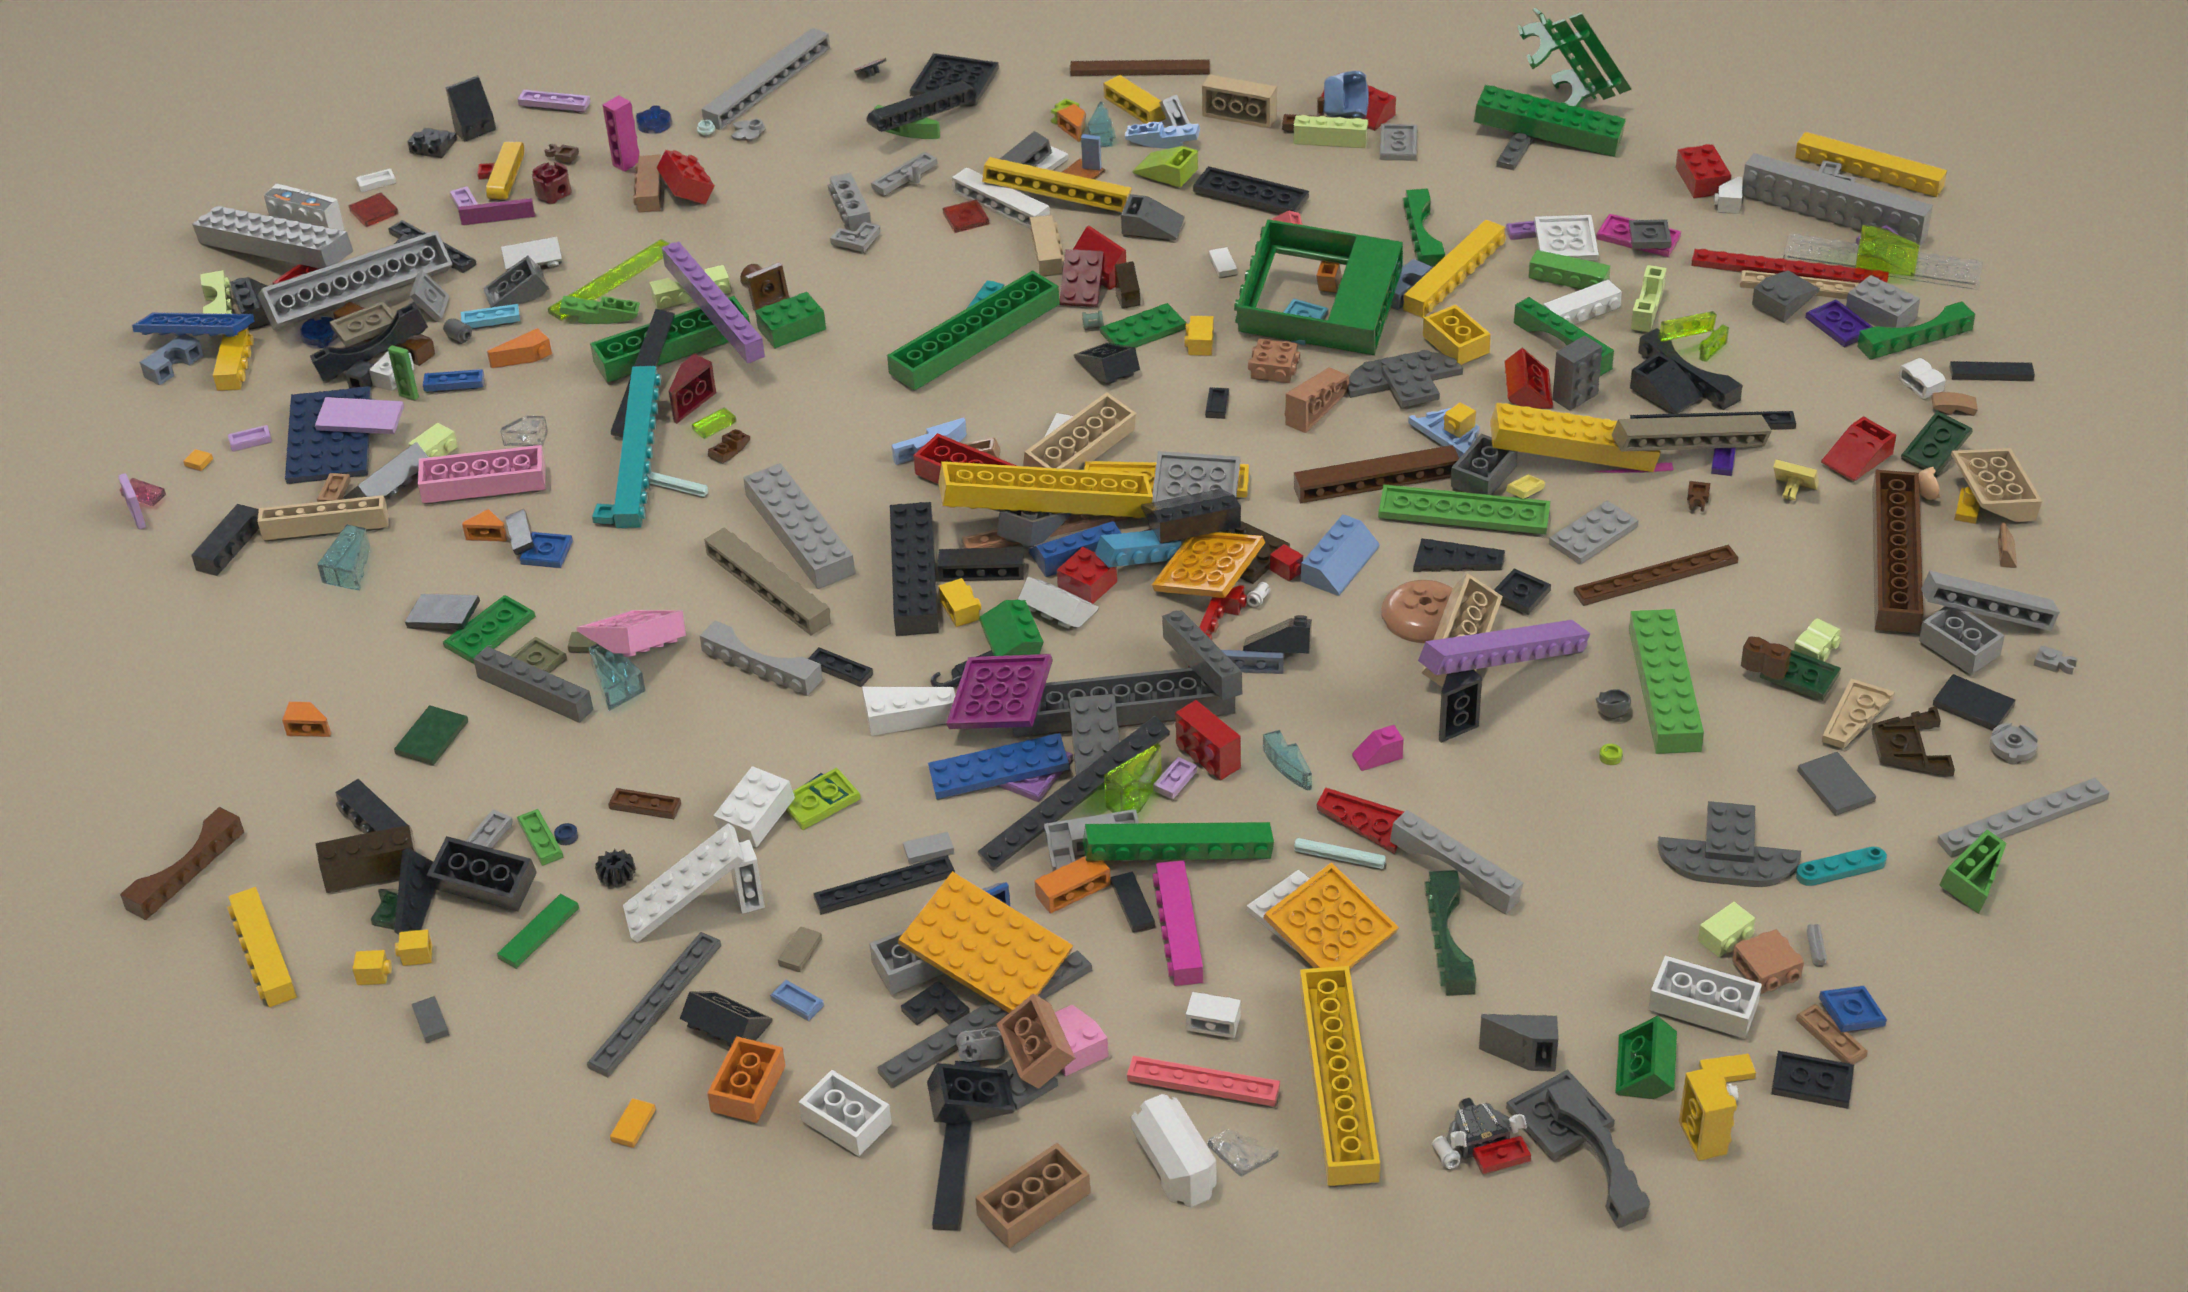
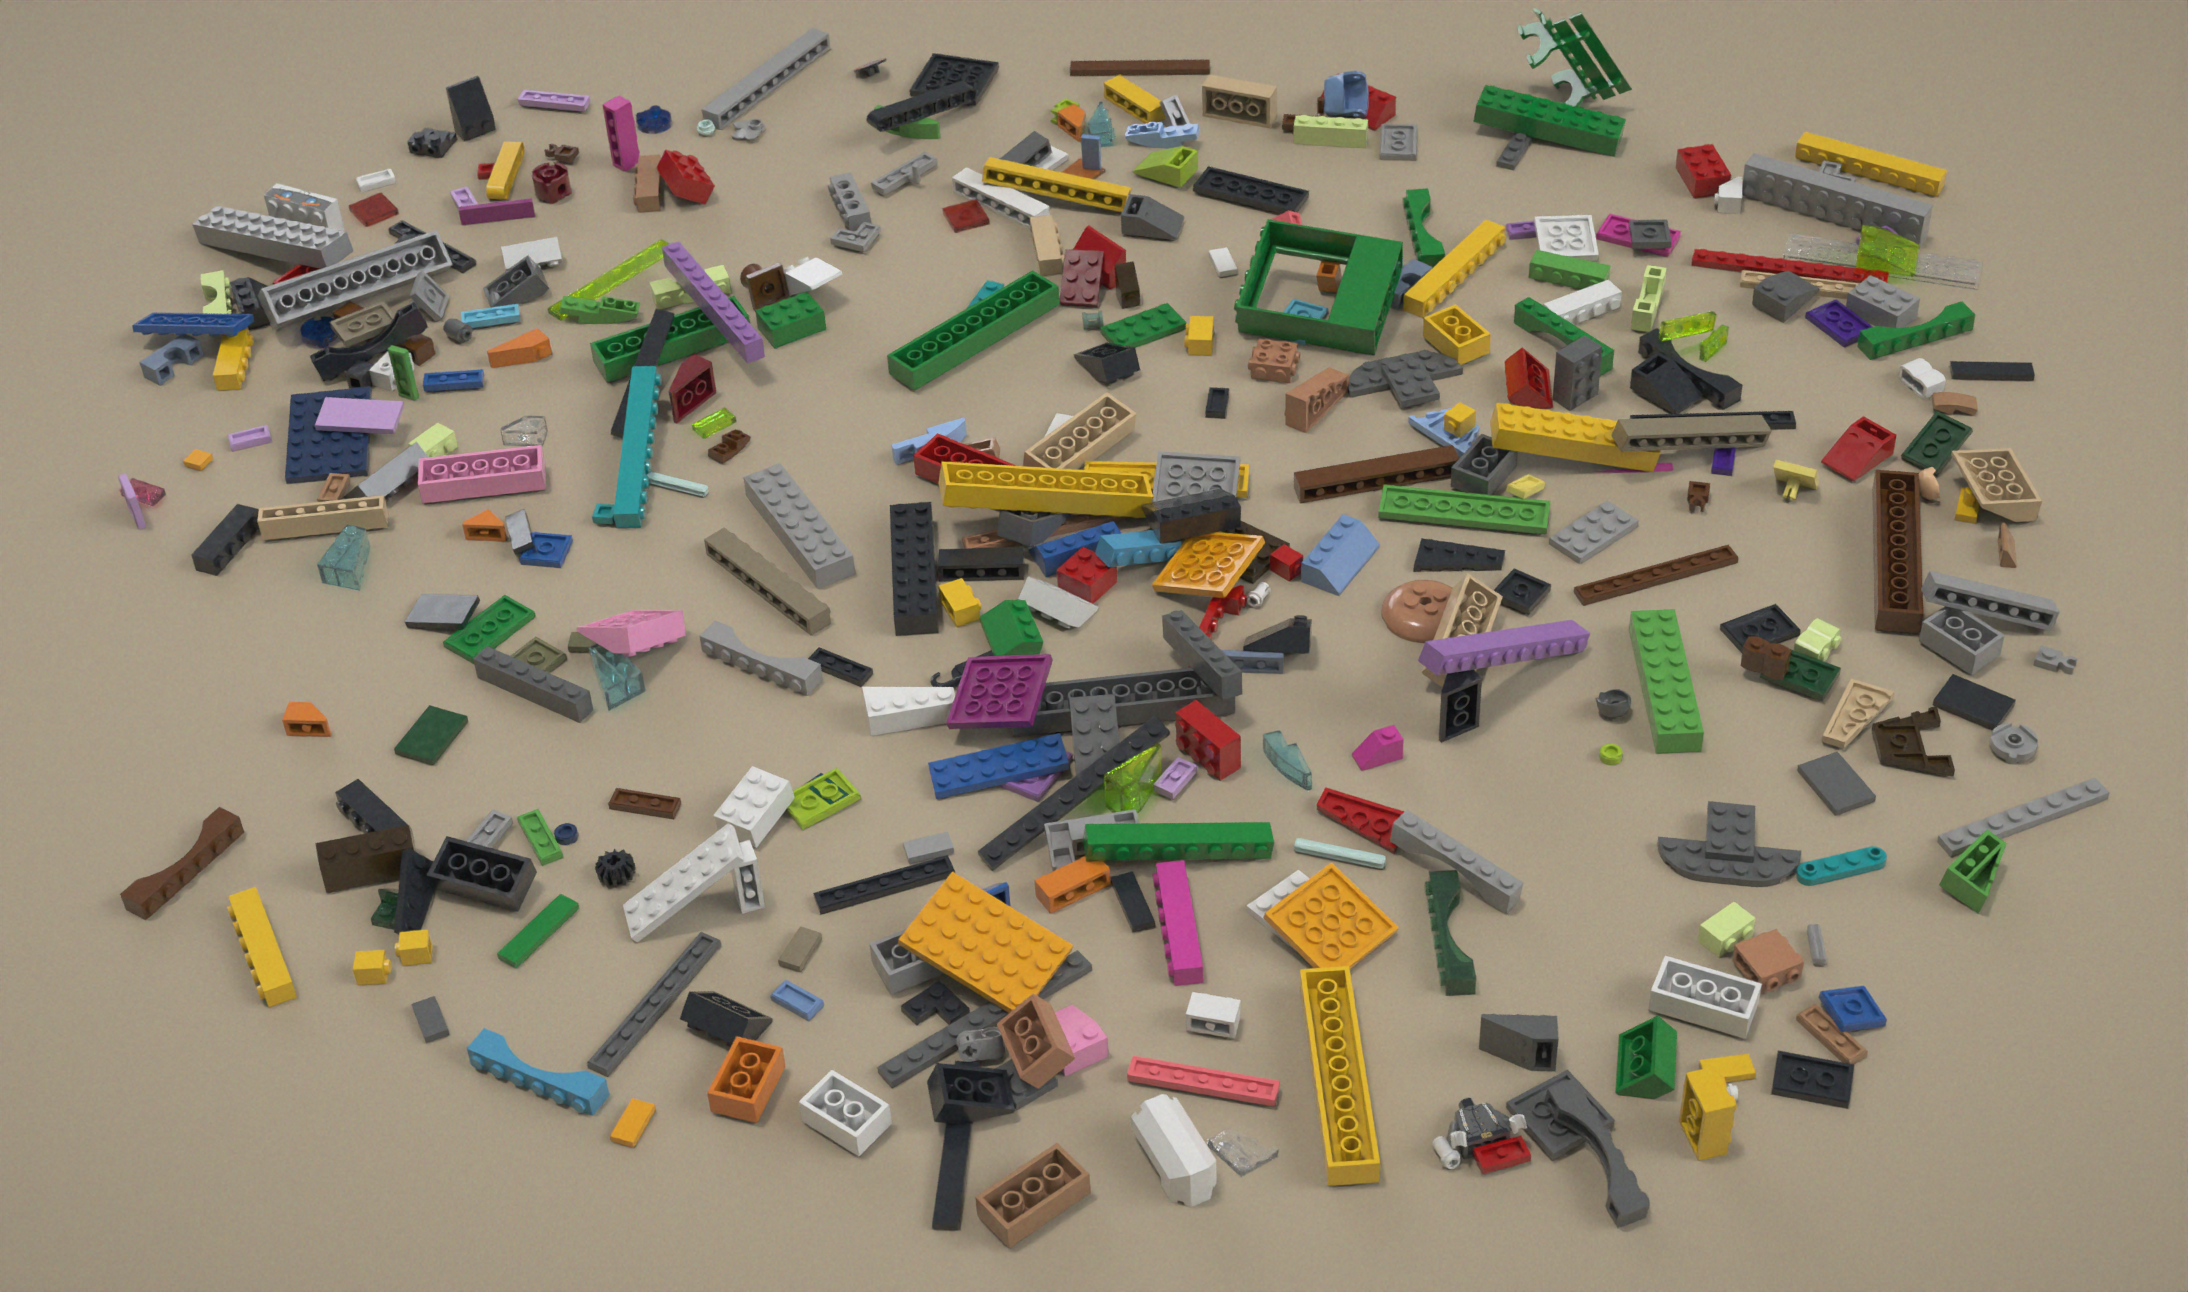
(576, 1089): none -> dark azure arch
(809, 275): none -> white slope
(1767, 623): none -> black tile

